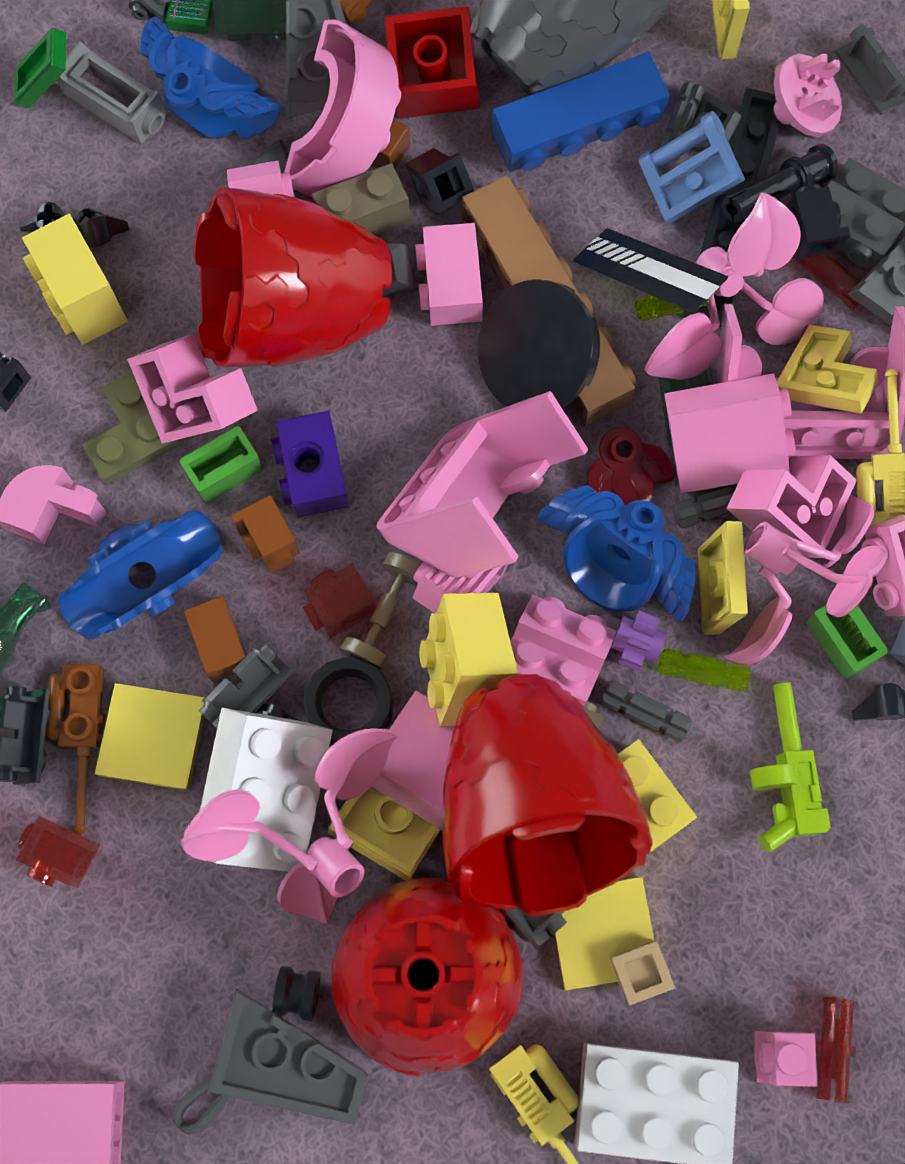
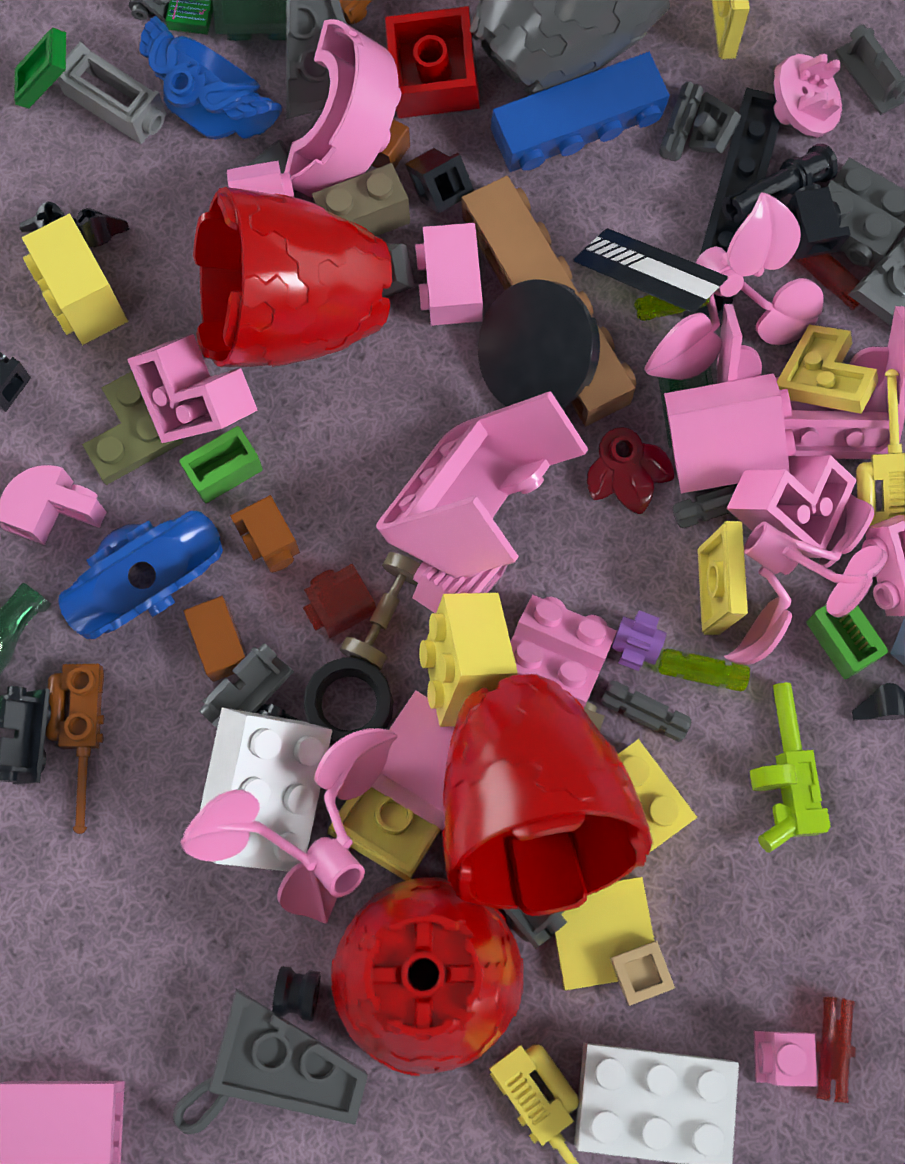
(55, 853): clear red brick -> none
(151, 737): light yellow tile -> none
(305, 439): dark purple brick -> none
(620, 552): blue piece -> none
(696, 179): medium blue plate -> none

